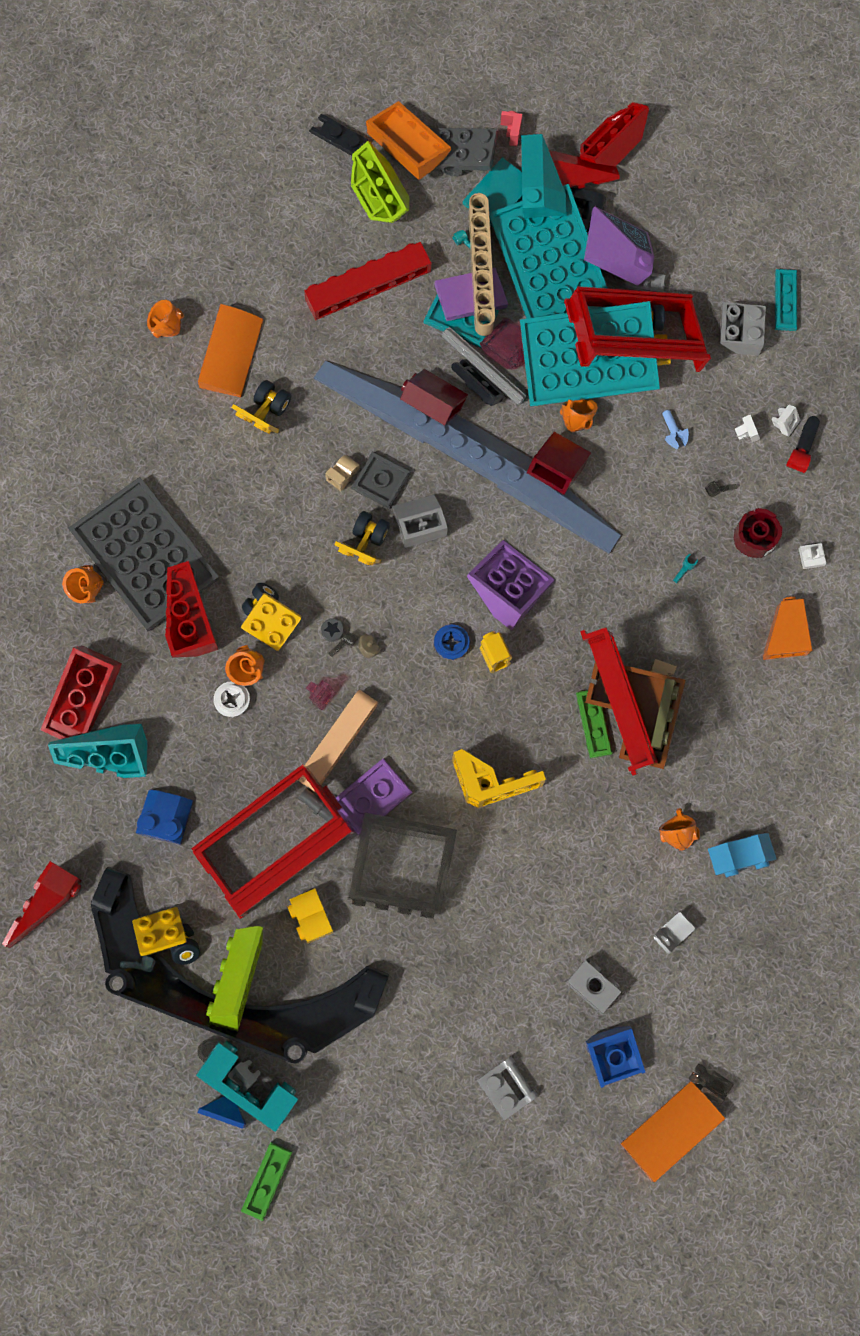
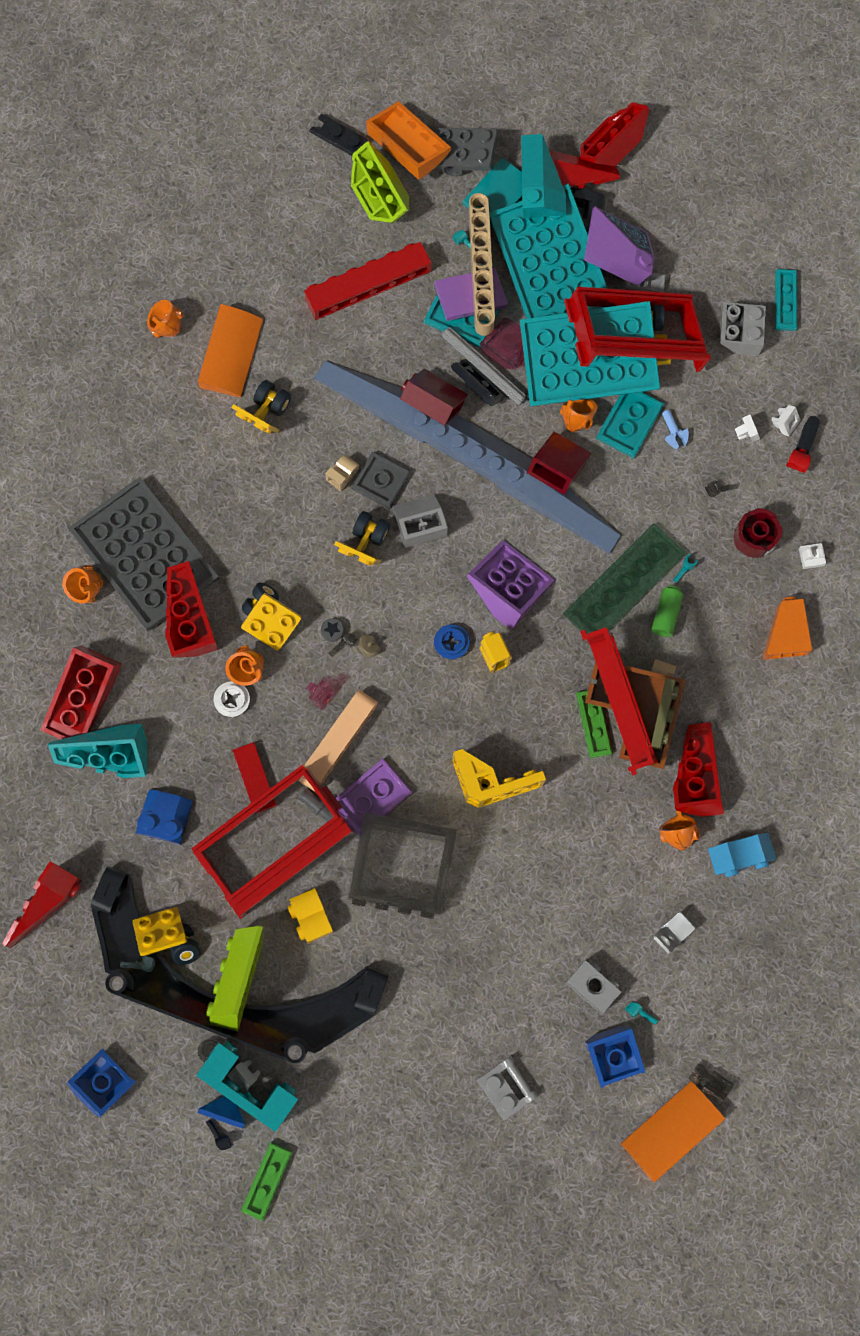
(100, 1083): none -> blue slope
(221, 1142): none -> black hand
(253, 774): none -> red tile
(513, 121): coral bracket -> none
(625, 581): none -> clear green tile
(630, 422): none -> teal tile
(634, 1009): none -> teal hand
(667, 611): none -> bright green brick
(697, 781): none -> red wedge

